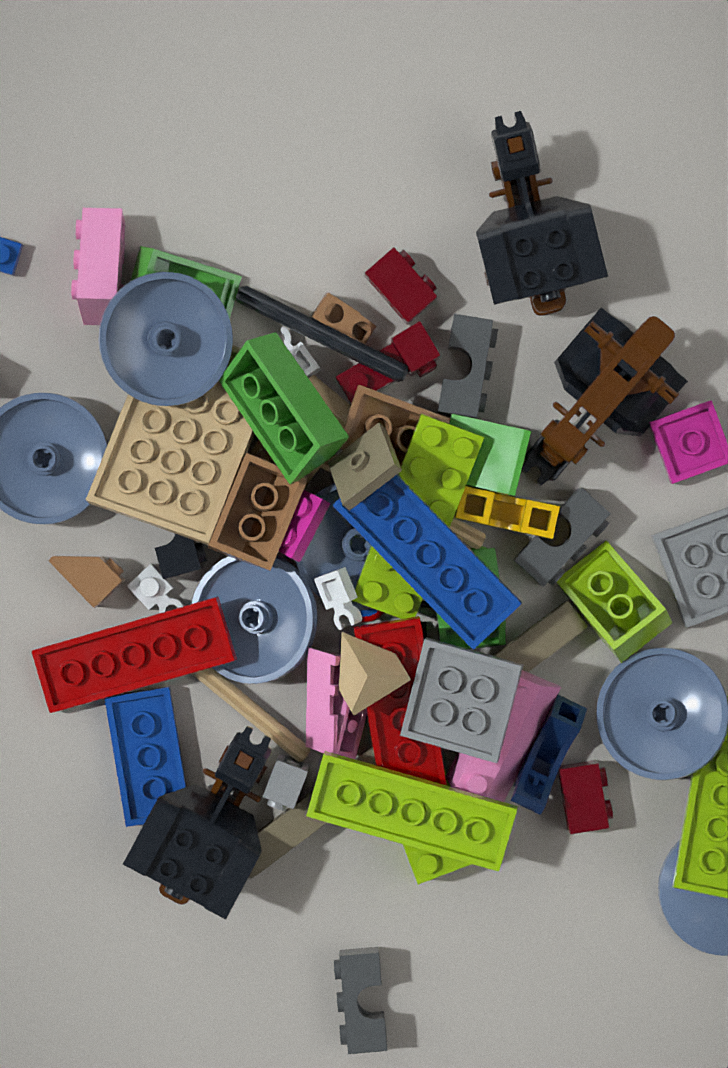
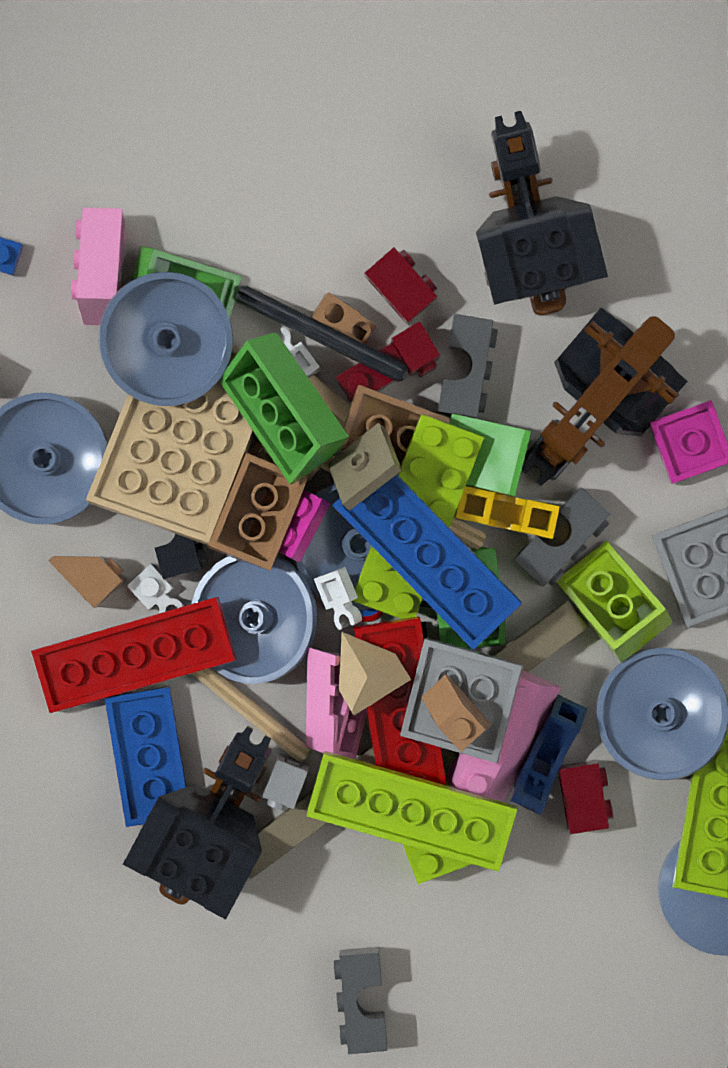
(455, 713): none -> medium nougat slope

